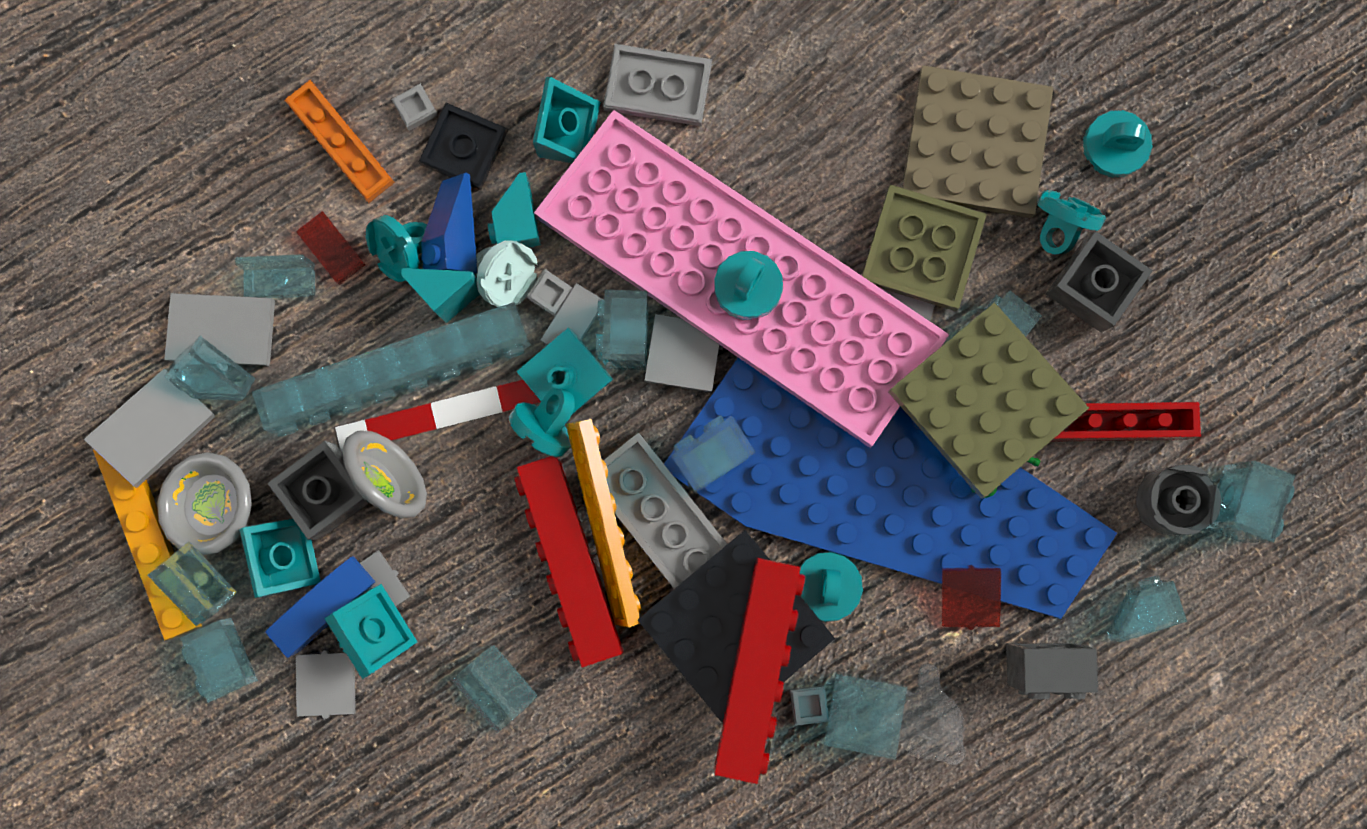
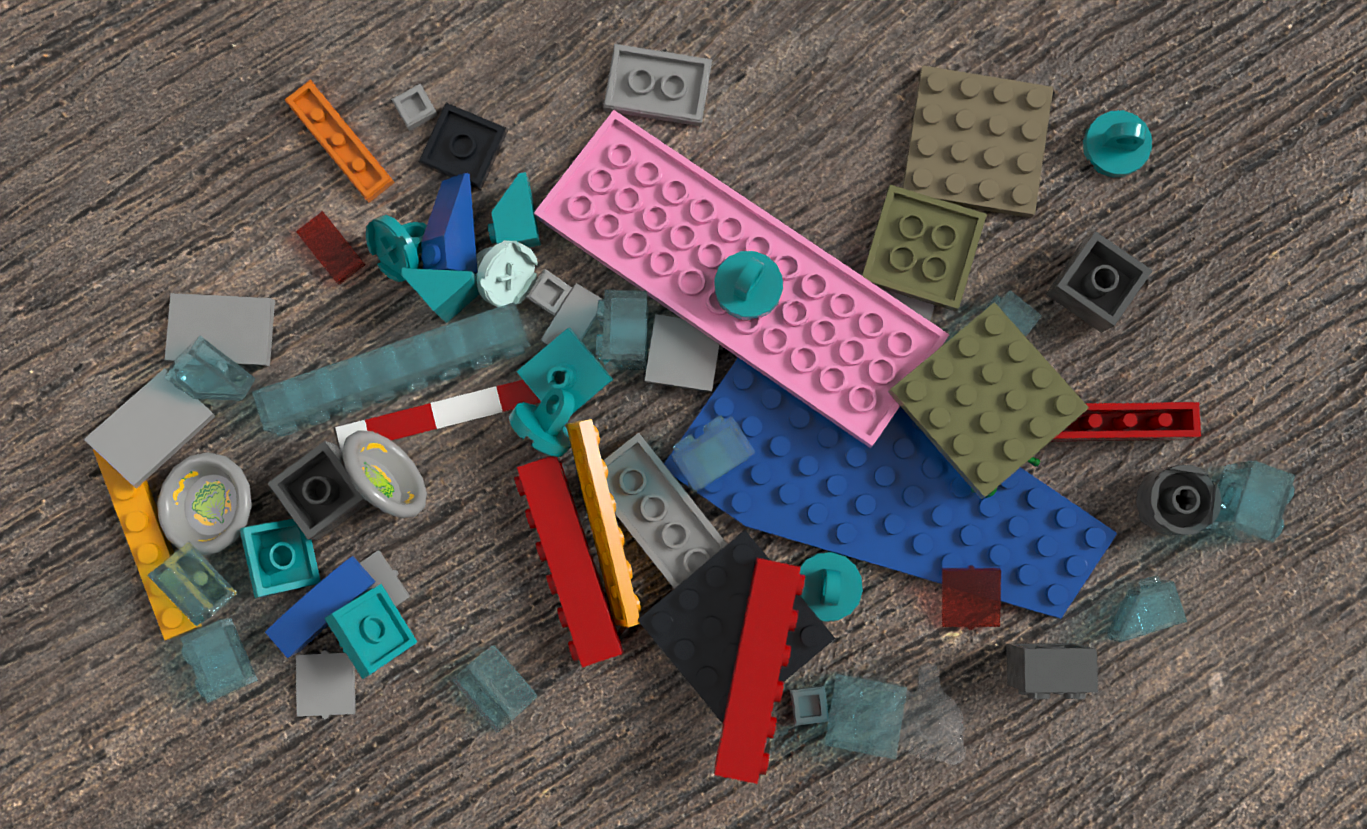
(277, 276): clear light blue panel -> none
(564, 122): teal slope -> none
(1070, 217): teal tile -> none

